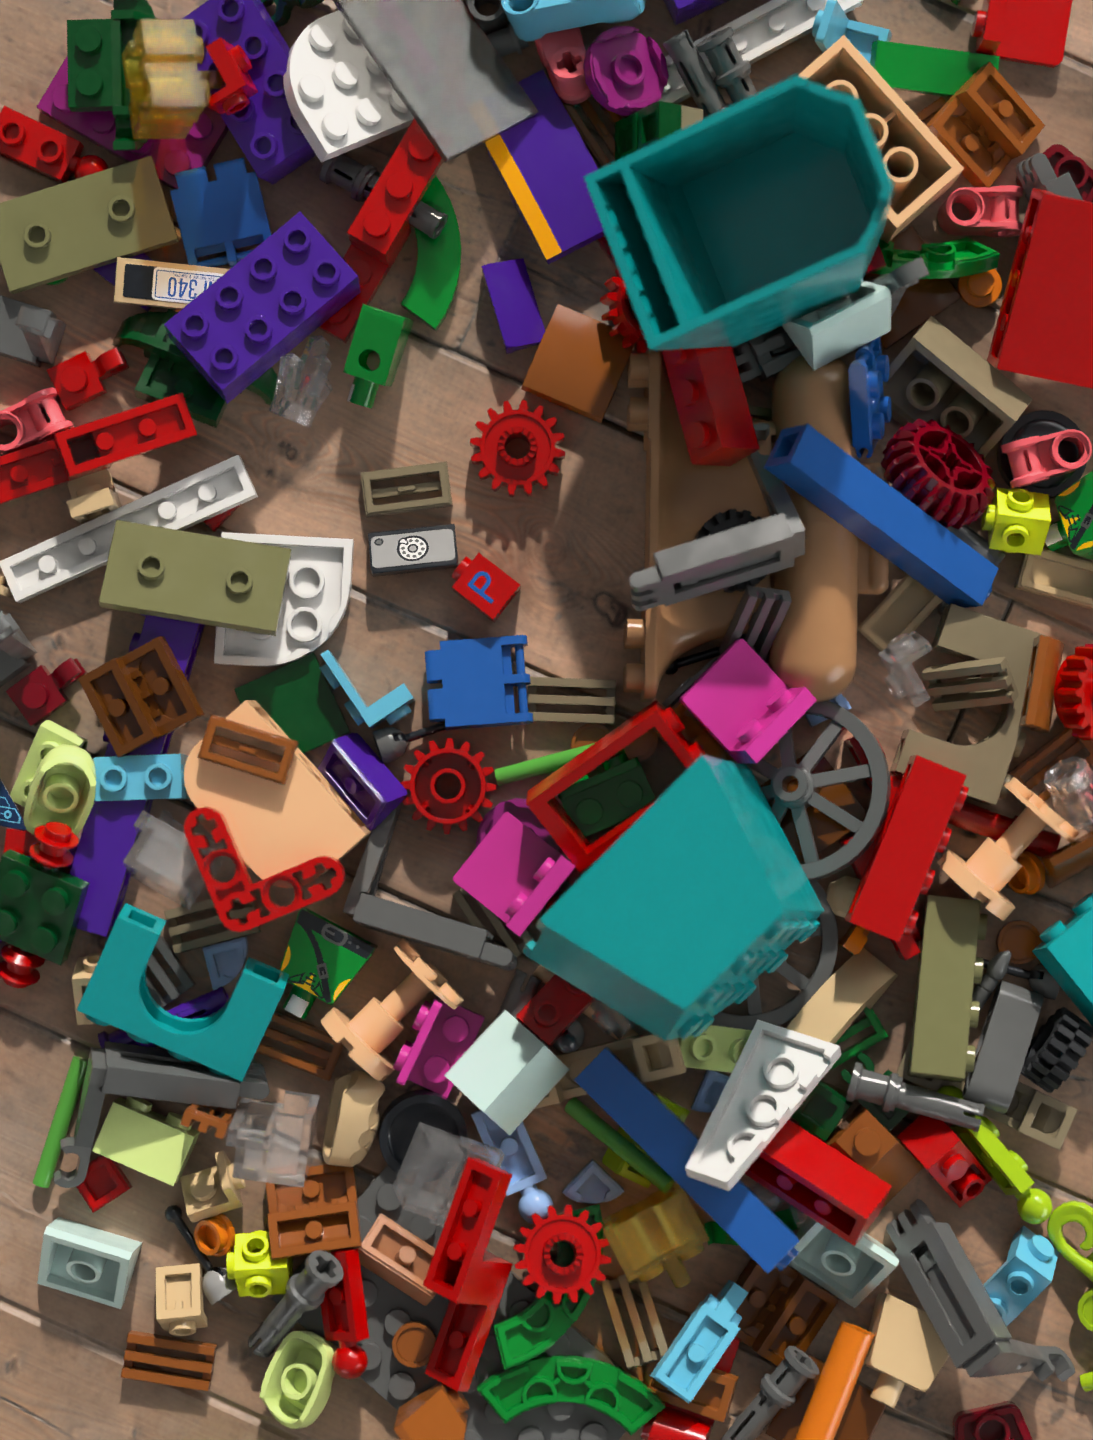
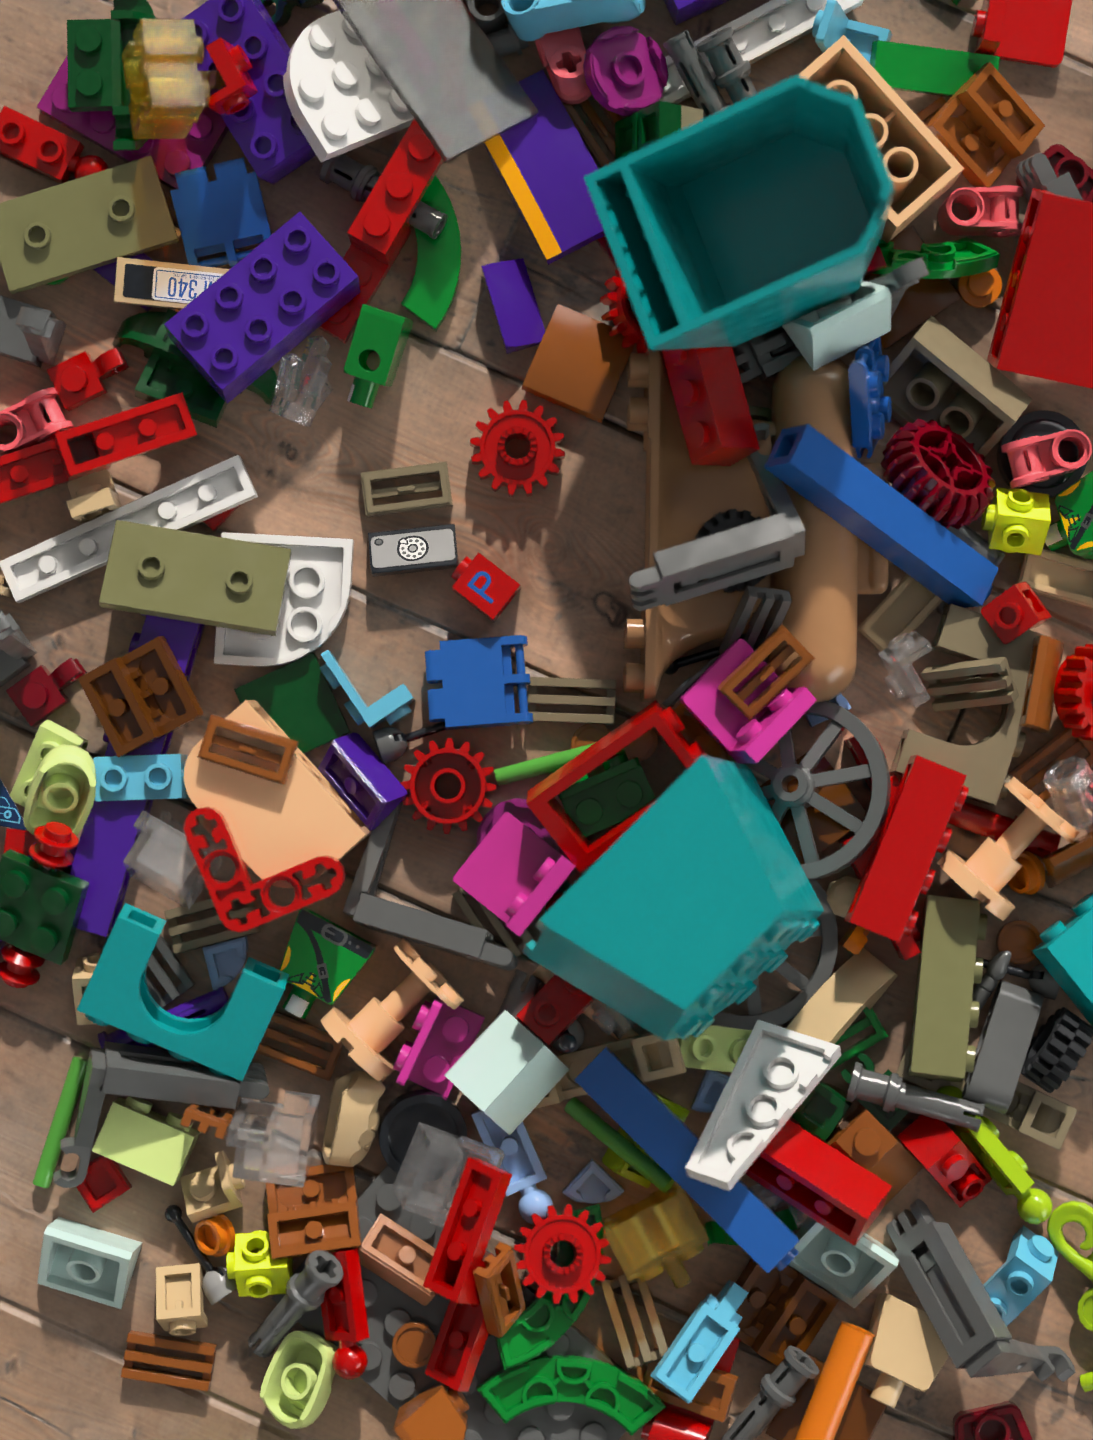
(494, 1293): none -> dark orange tile
(754, 660): none -> dark orange tile
(1015, 612): none -> red bracket

